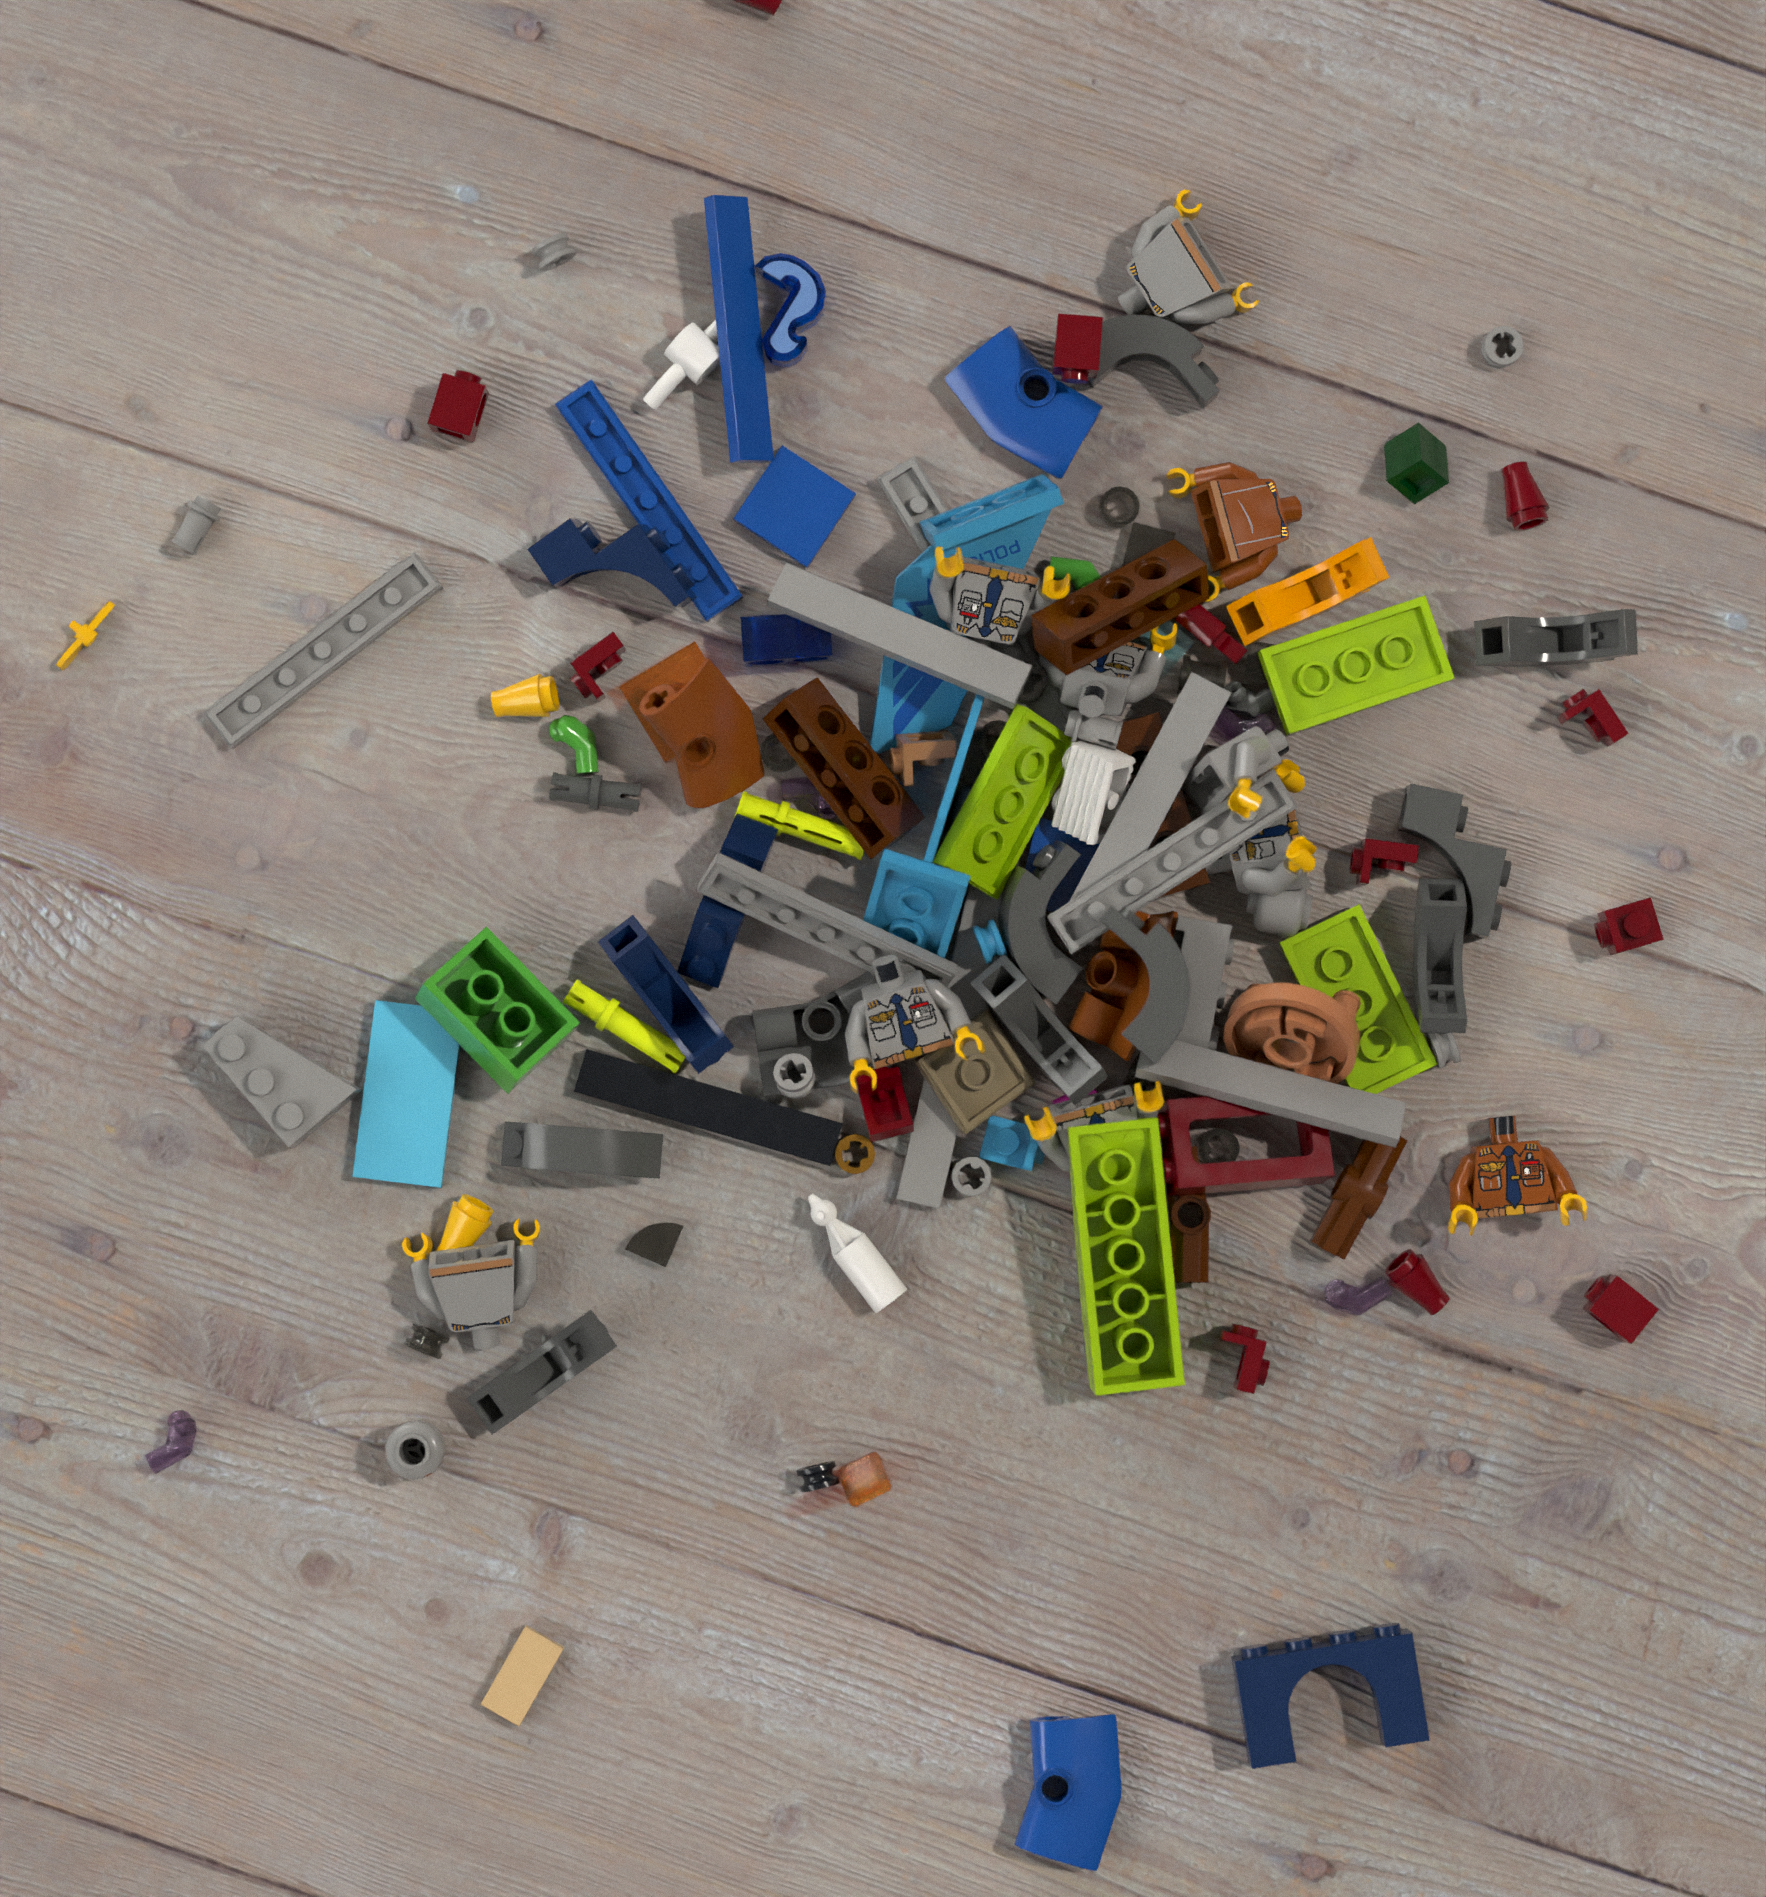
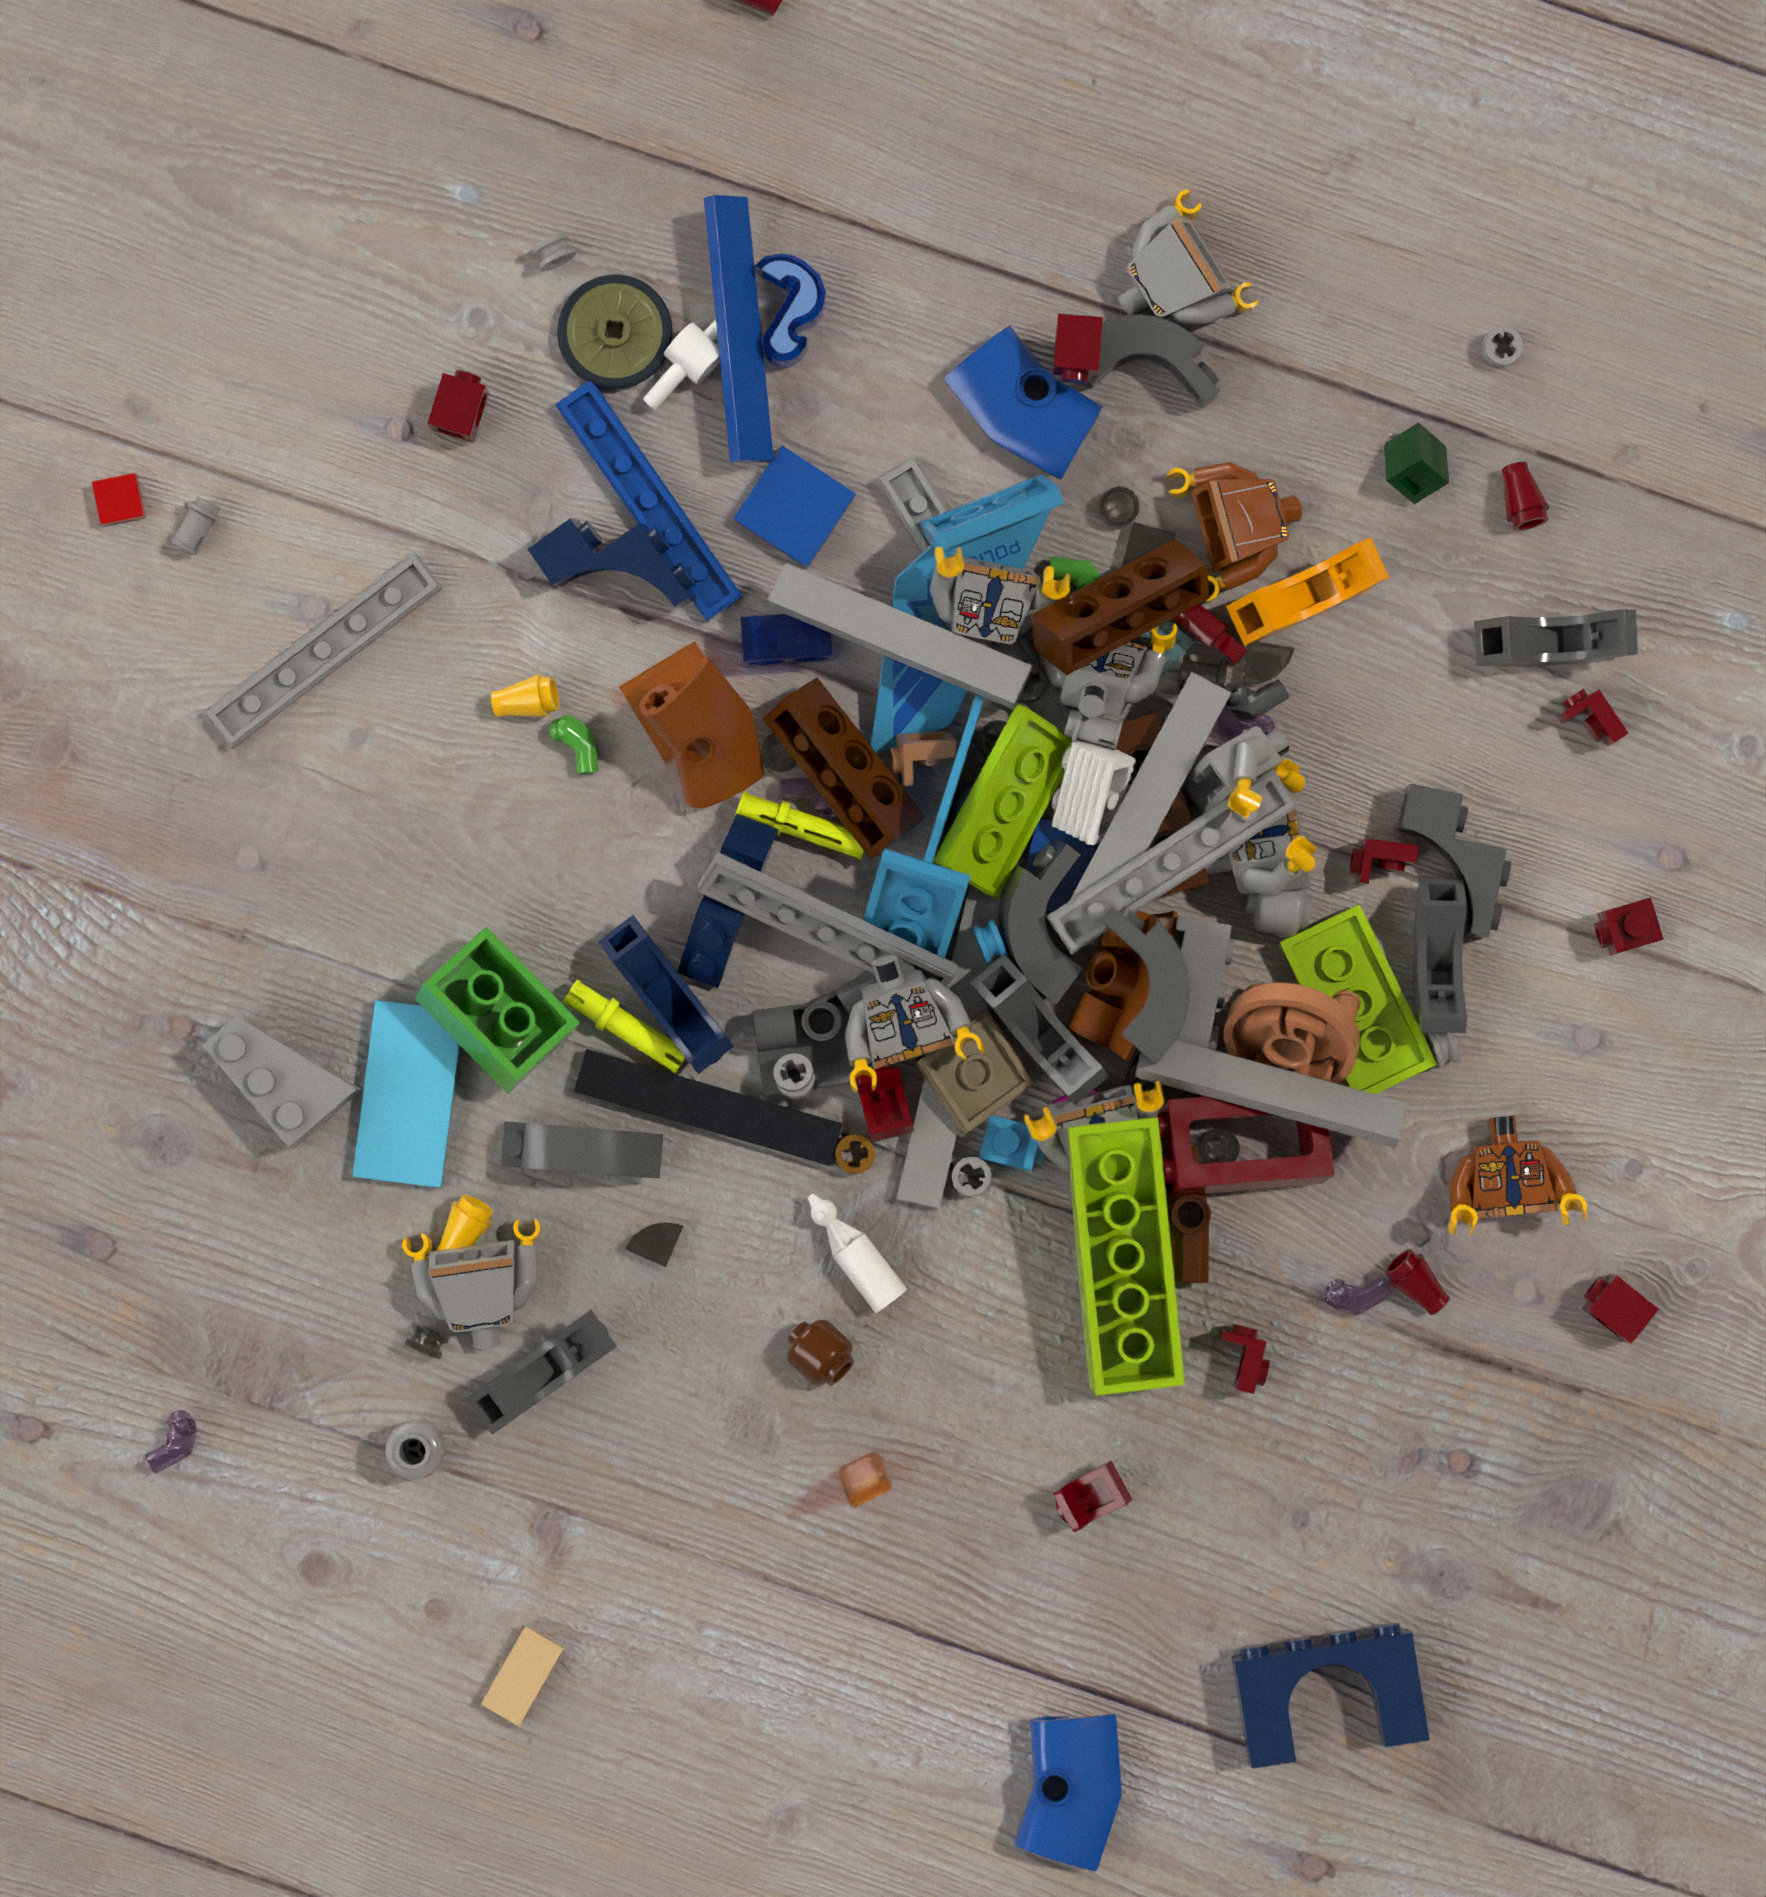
(84, 635): yellow piece -> none
(118, 499): none -> red tile
(595, 792): dark grey pin -> none
(600, 658): dark red bracket -> none
(614, 361): none -> olive wheel
(818, 1476): black bush -> none
(820, 1352): none -> reddish brown head
(1091, 1496): none -> dark red bracket
(1355, 665): lime plate -> none
(1356, 1196): reddish brown piece -> none

